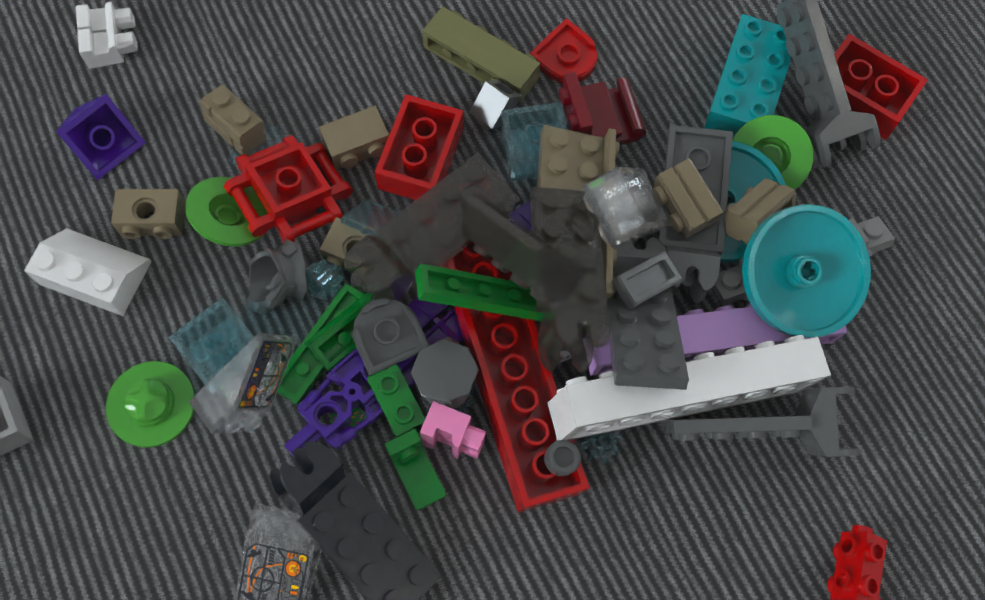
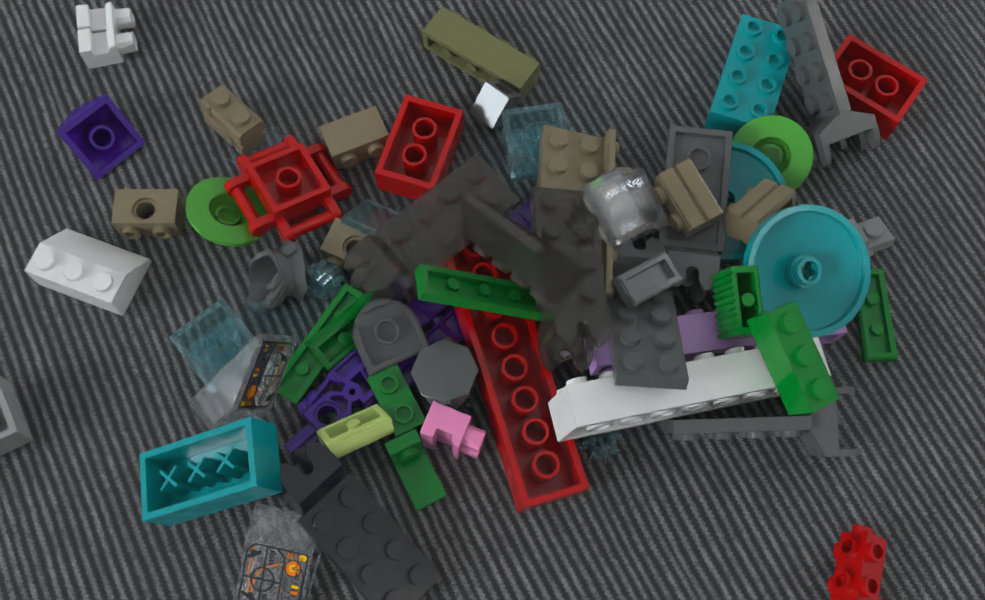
(150, 404): bright green hat -> none
(210, 472): none -> teal brick
(356, 431): none -> yellowish green brick
(562, 458): dark grey tile -> none
(566, 52): red tile -> none
(596, 109): dark red piece -> none
(736, 300): none -> green brick
(792, 359): none -> green brick
(875, 323): none -> green tile

